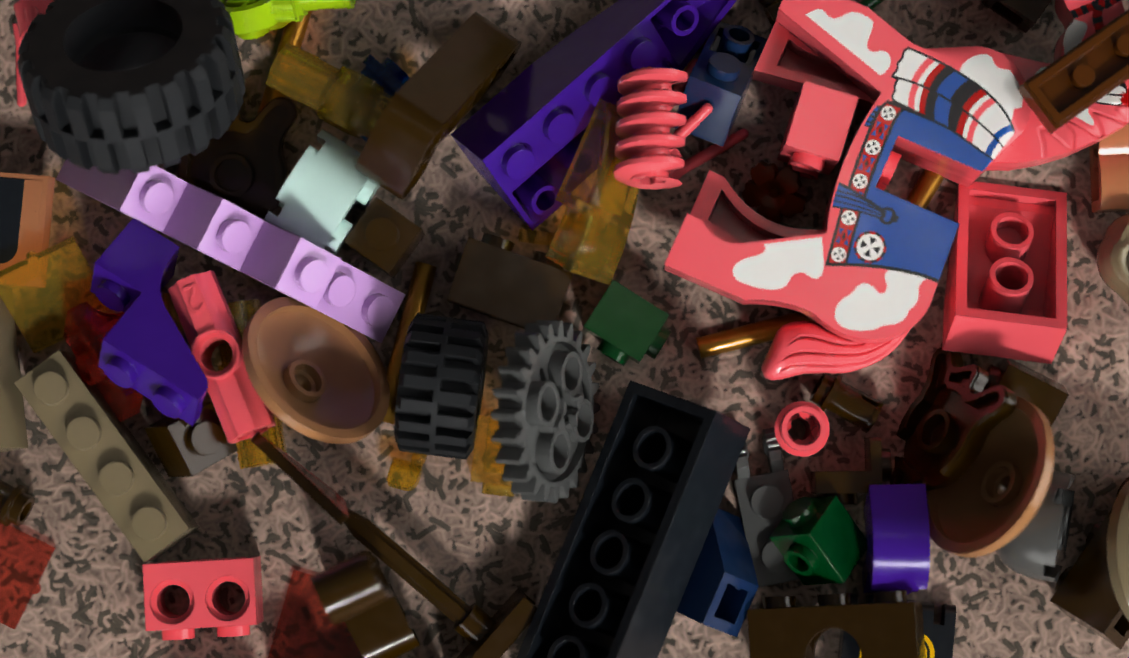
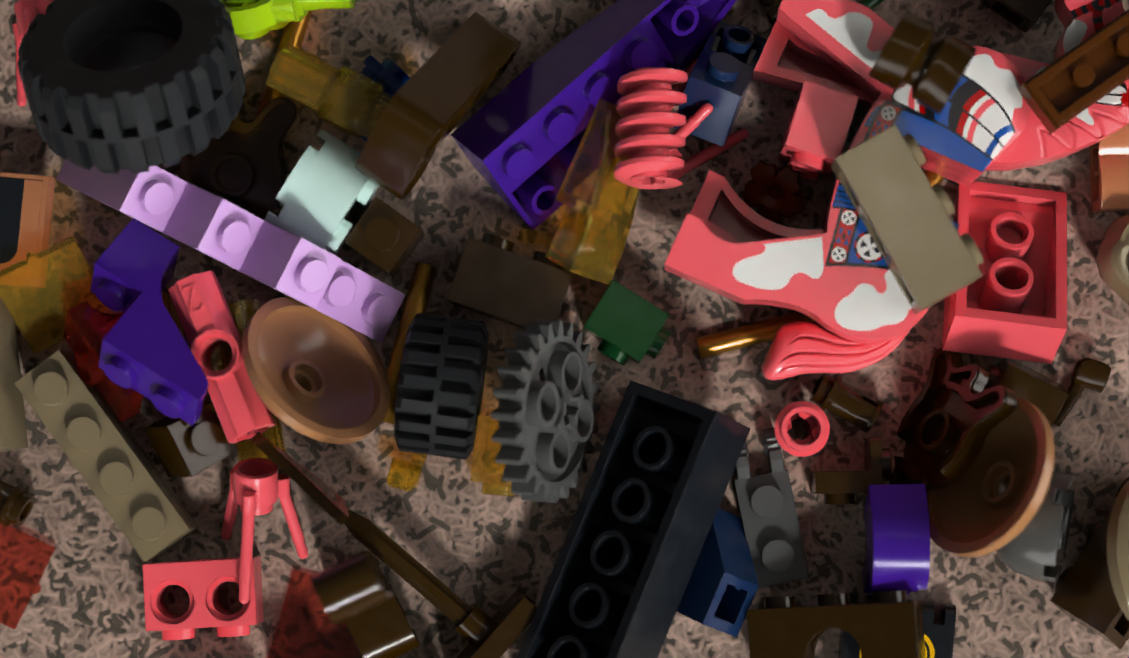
(256, 488): none -> coral plant
(819, 540): dark green brick -> none
(908, 218): none -> dark tan brick
(922, 62): none -> dark brown wheel
(1086, 374): none -> dark brown hand

